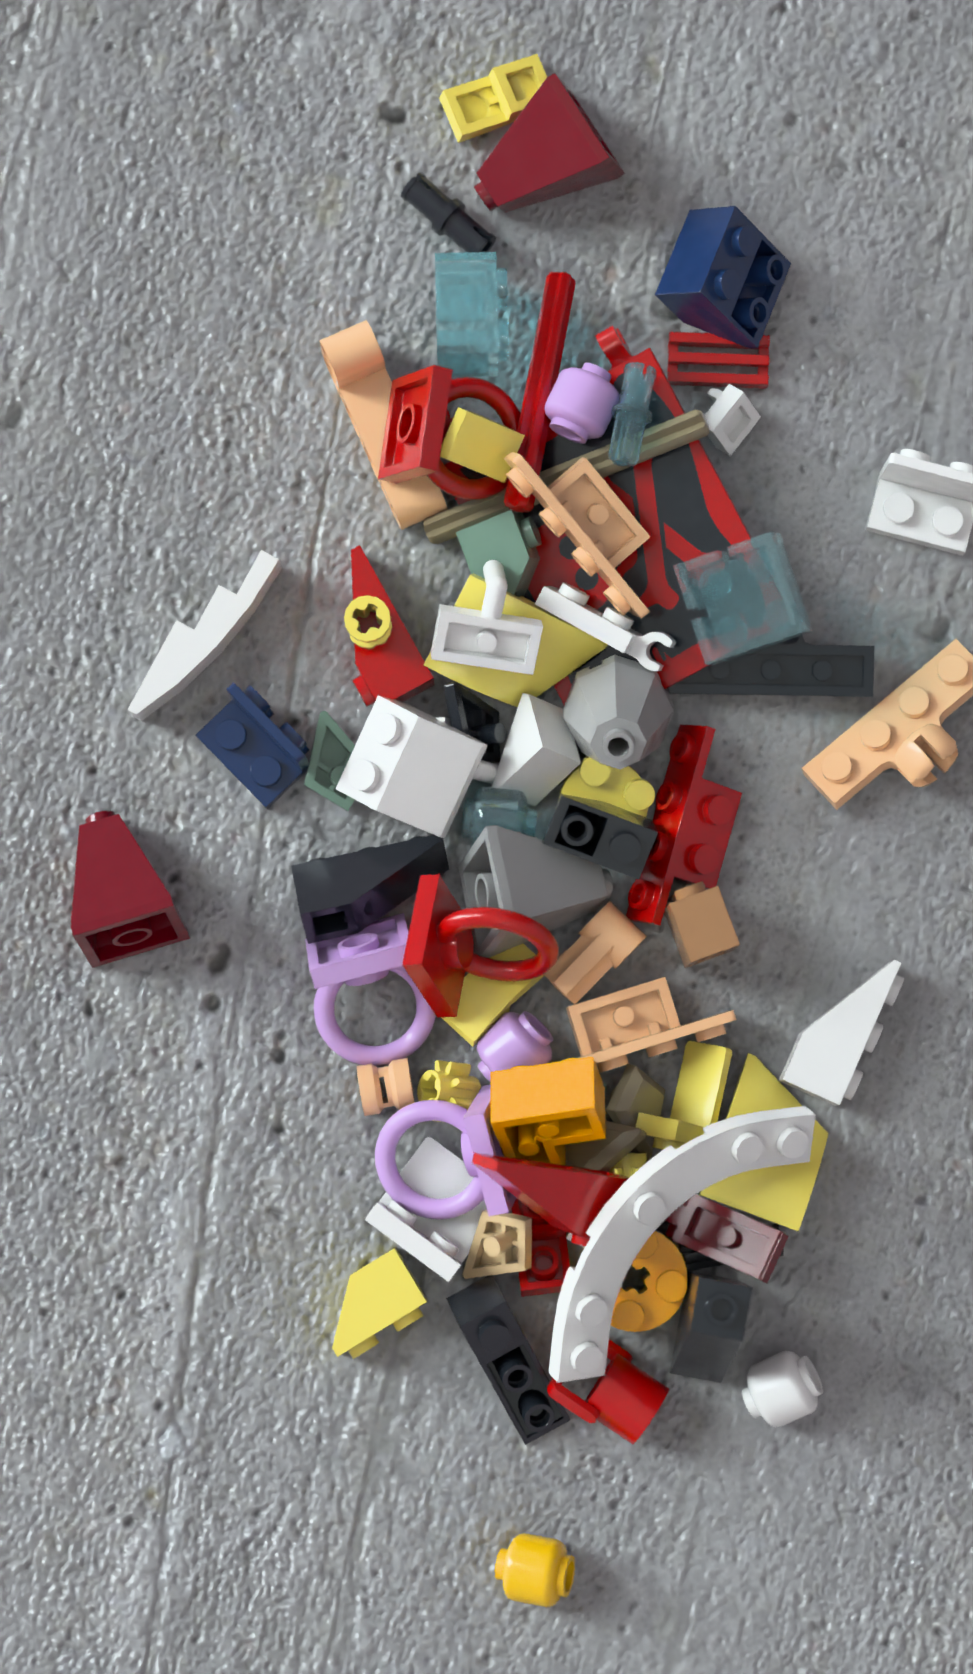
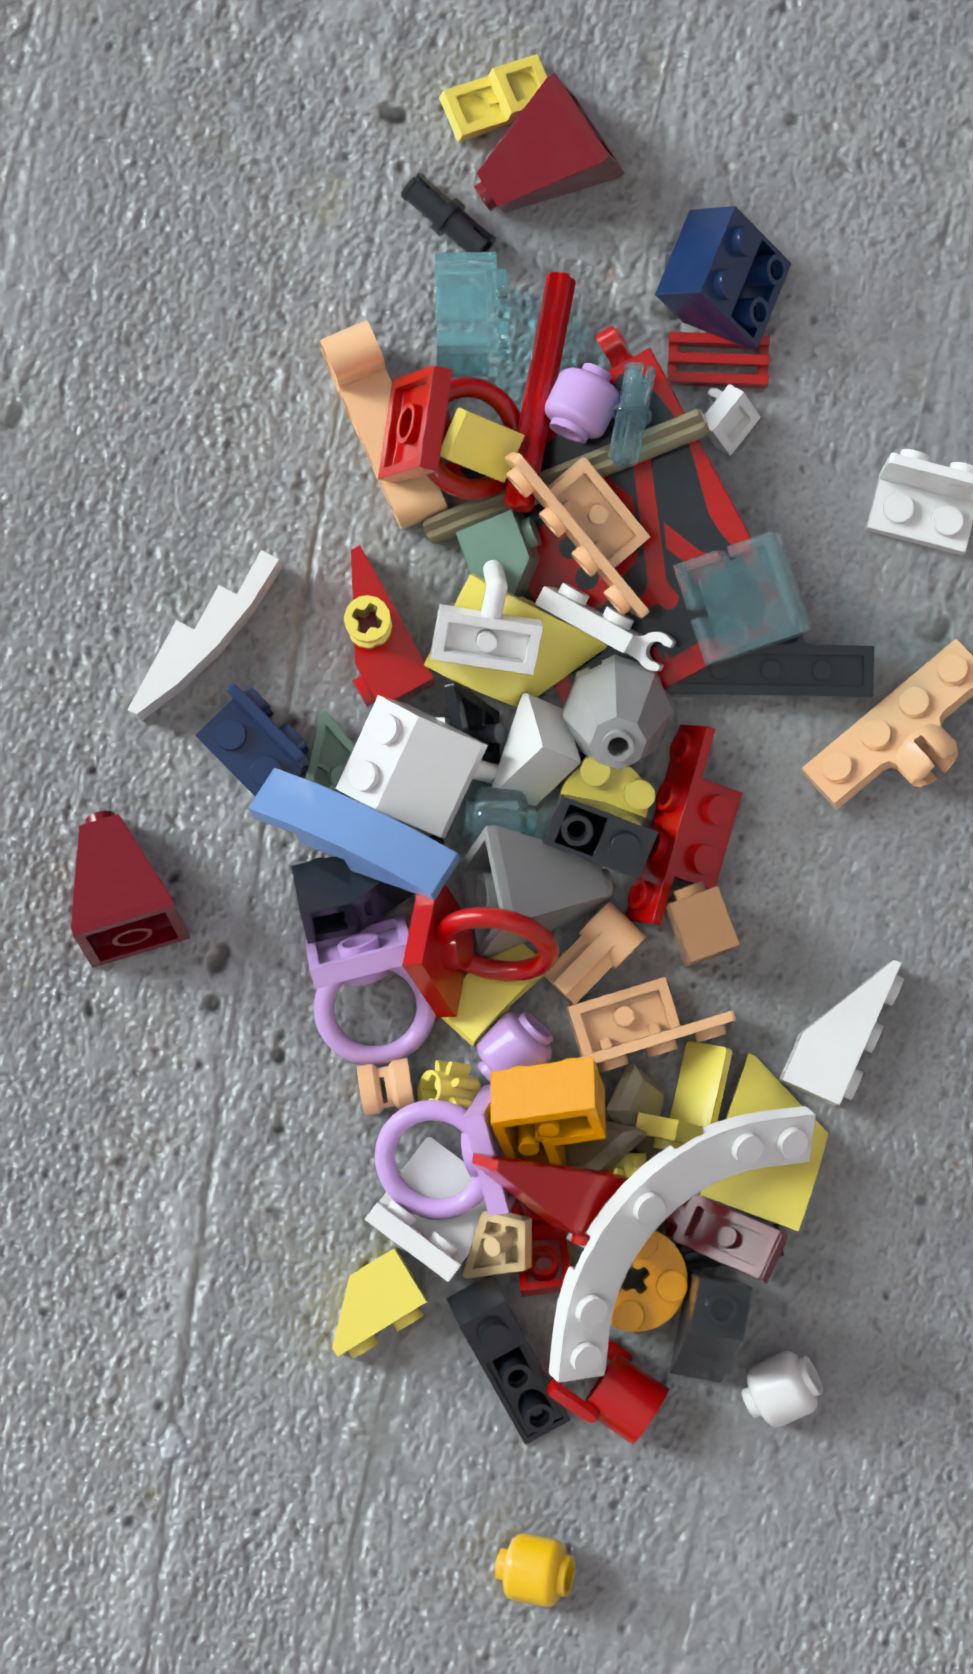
(354, 832): none -> medium blue slope

